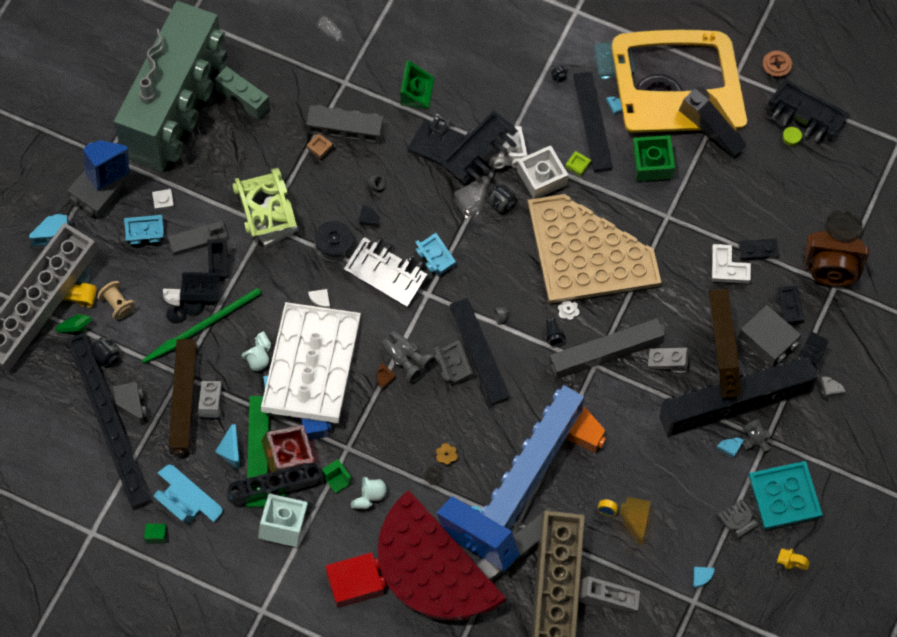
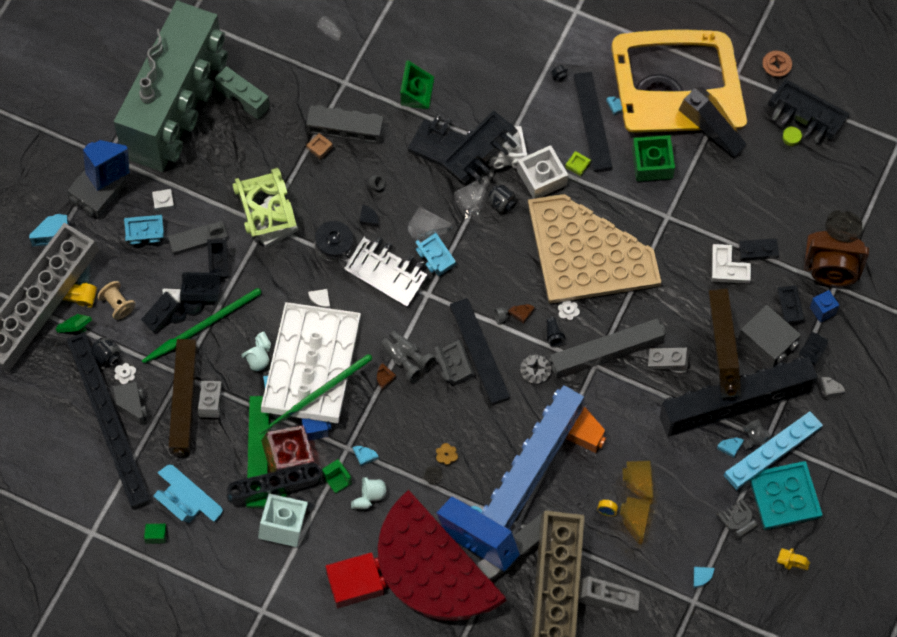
(128, 376): none -> white plant
(161, 312): none -> black plate
(229, 447): medium azure slope -> none
(320, 391): none -> green piece
(365, 455): none -> medium azure tile
(426, 224): none -> clear slope
(521, 312): none -> reddish brown tile
(528, 373): none -> light grey gear
(605, 60): clear light blue plate -> none
(639, 479): none -> clear yellow slope
(773, 450): none -> medium azure plate
(824, 306): none -> blue brick

